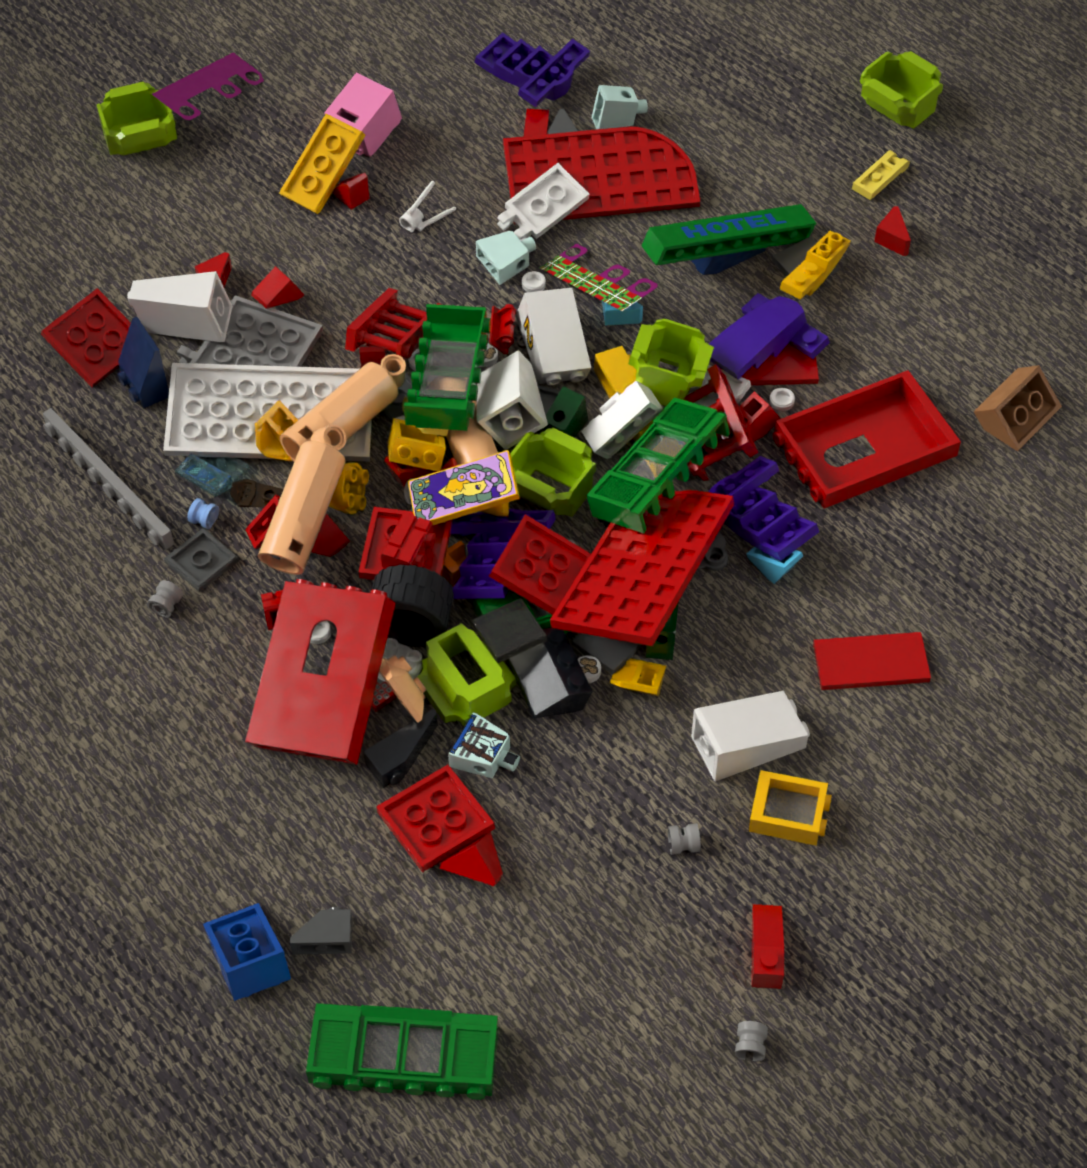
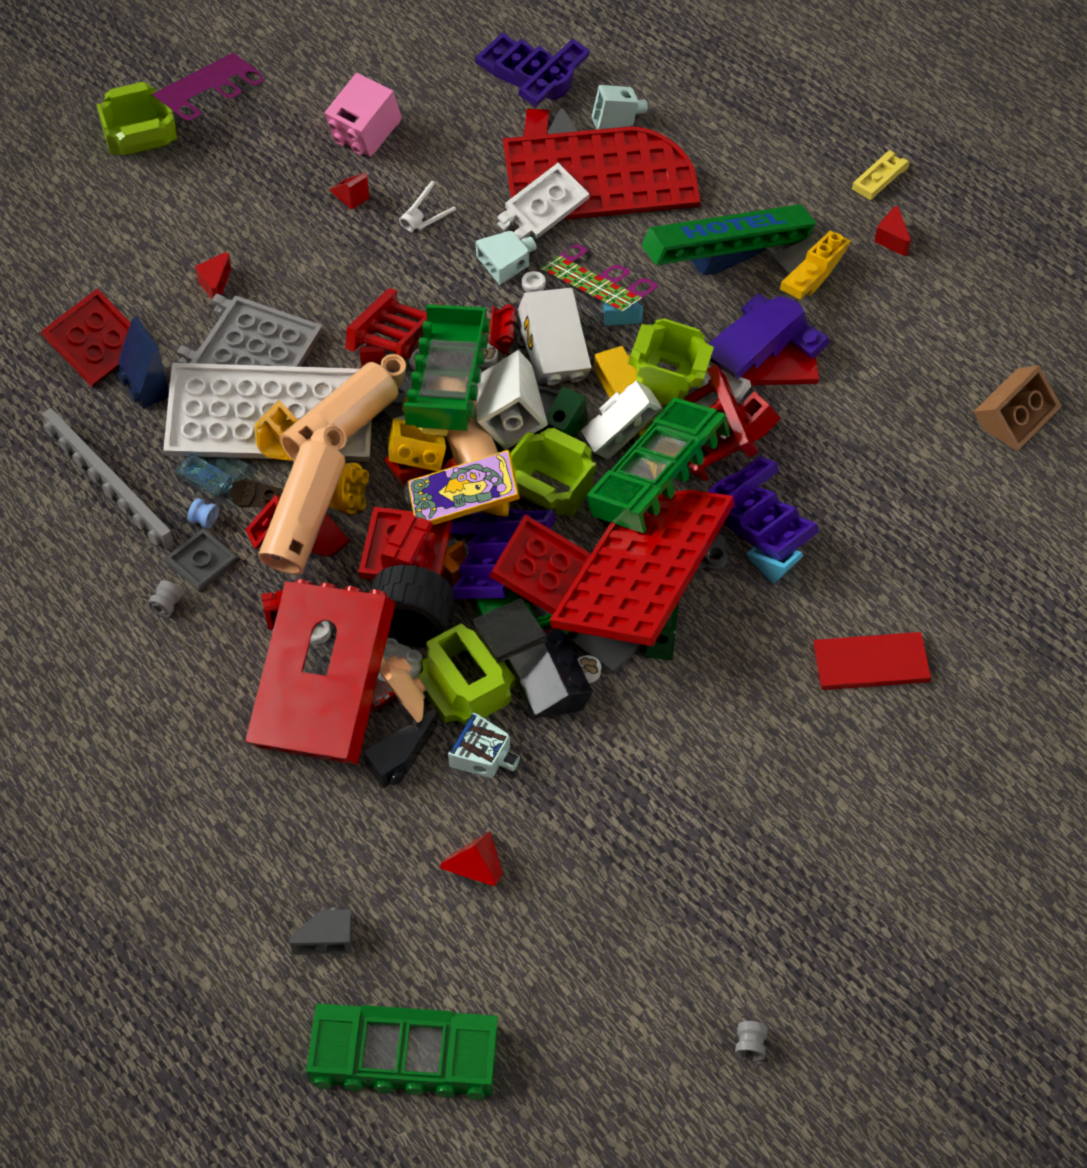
(183, 306): white slope -> none
(247, 951): blue slope -> none
(276, 290): red slope -> none
(322, 164): yellow tile -> none
(435, 818): red plate -> none
(640, 676): yellow slope -> none
(684, 838): light grey wheel -> none
(747, 733): white slope -> none
(767, 947): red slope -> none
(782, 399): white tile -> none
(792, 808): yellow window -> none
(892, 417): red panel -> none
(902, 78): lime piece -> none

